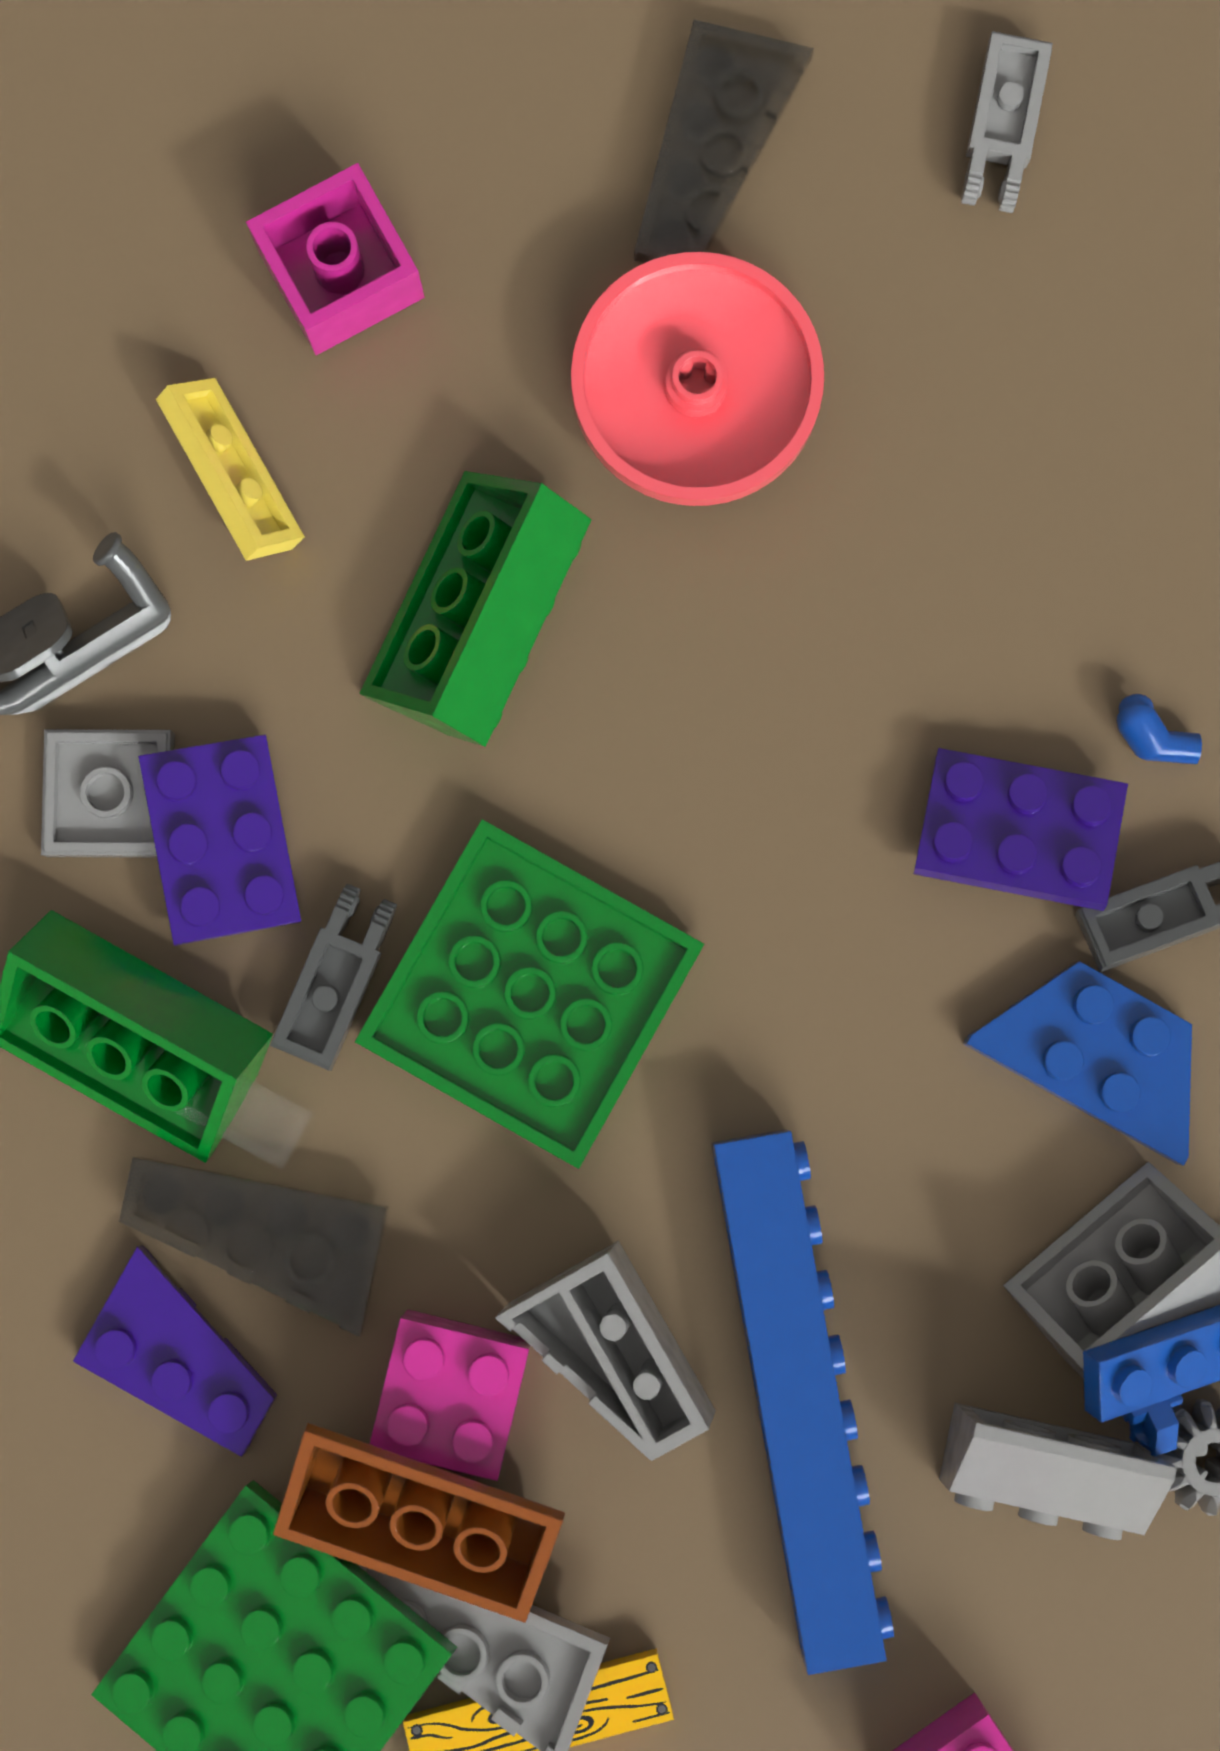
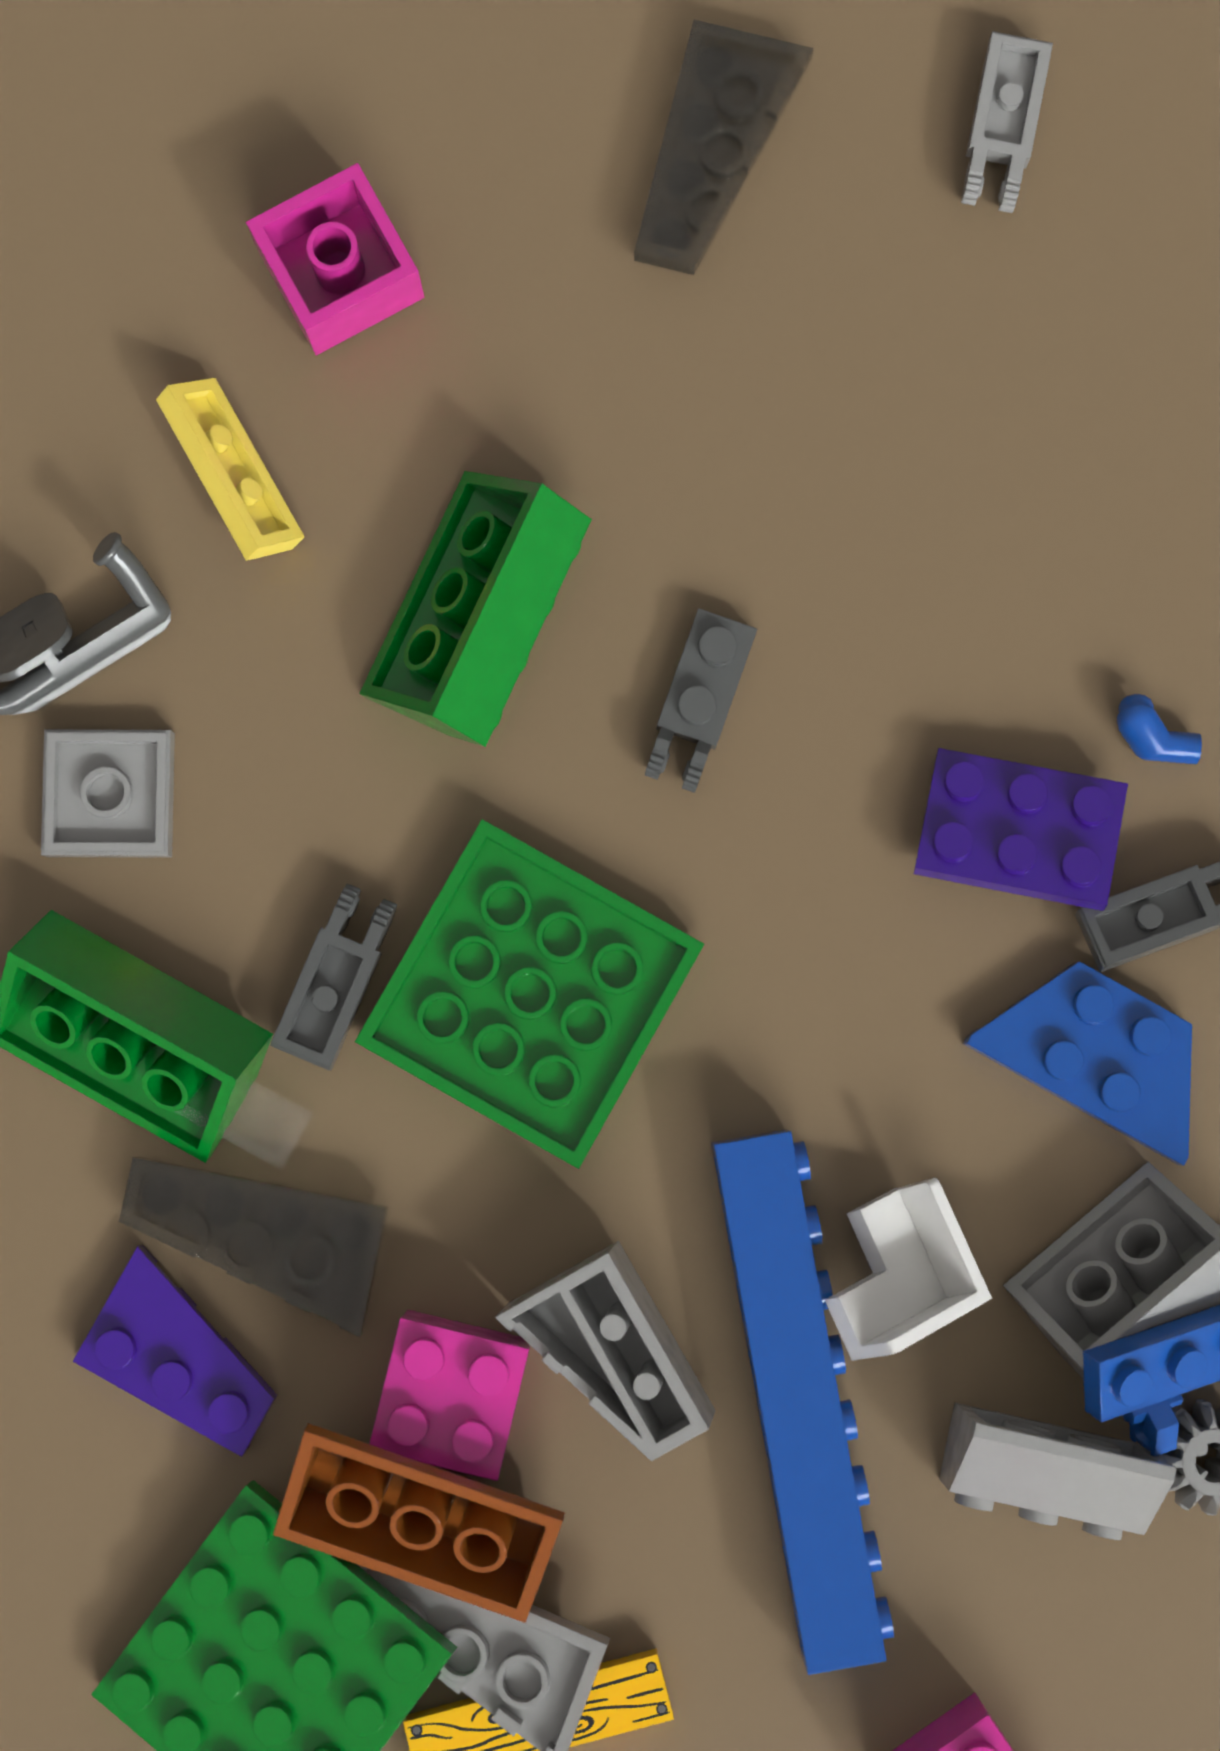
(219, 839): dark purple plate -> none
(697, 378): coral dish -> none
(701, 692): none -> dark grey hinge
(918, 1268): none -> white panel

